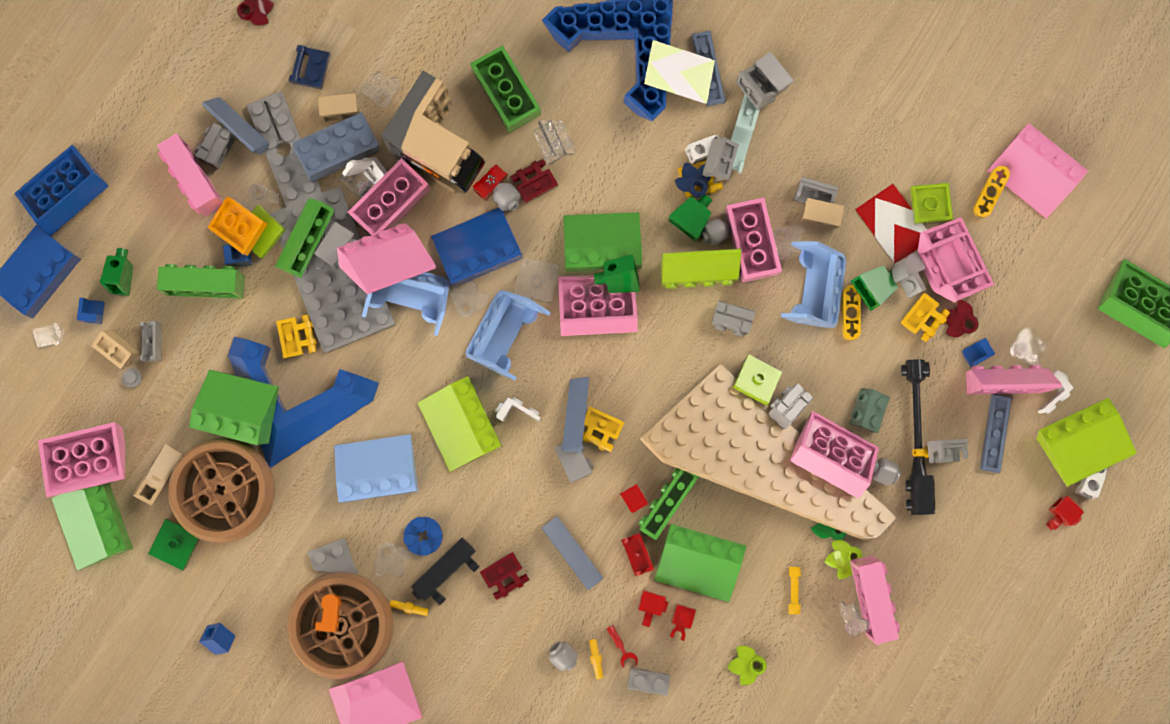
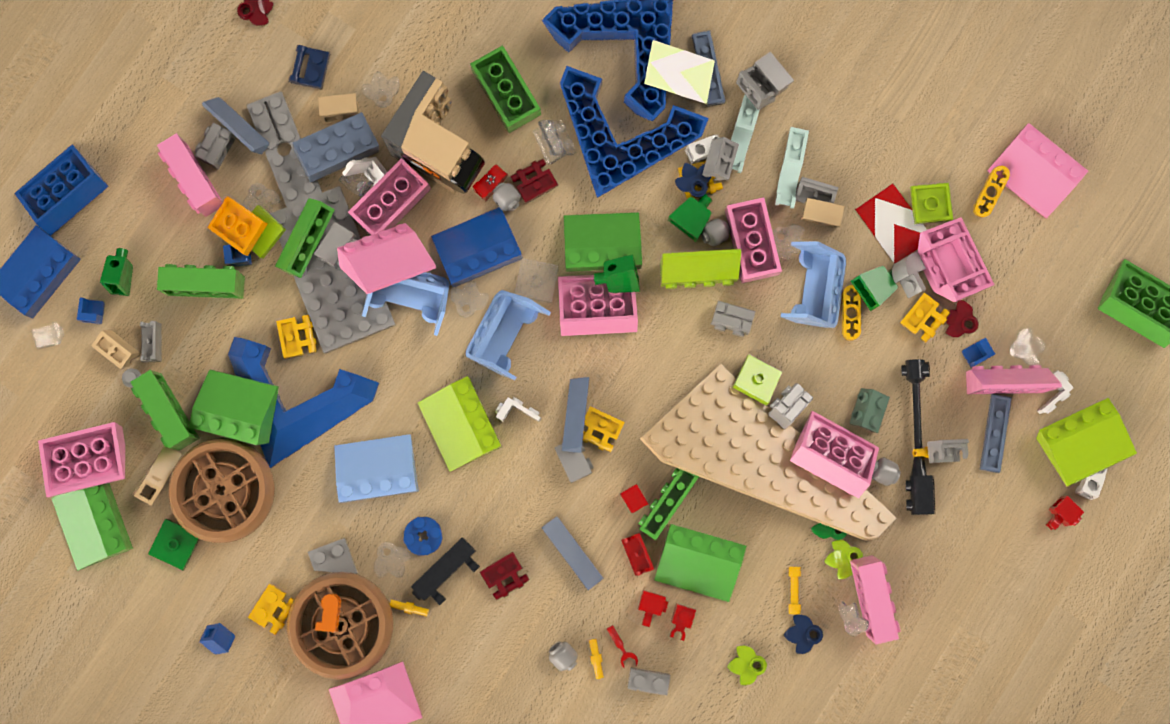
(164, 410): none -> bright green brick
(267, 606): none -> yellow plate
(613, 163): none -> blue wedge
(791, 167): none -> light aqua piece
(800, 634): none -> dark blue plate

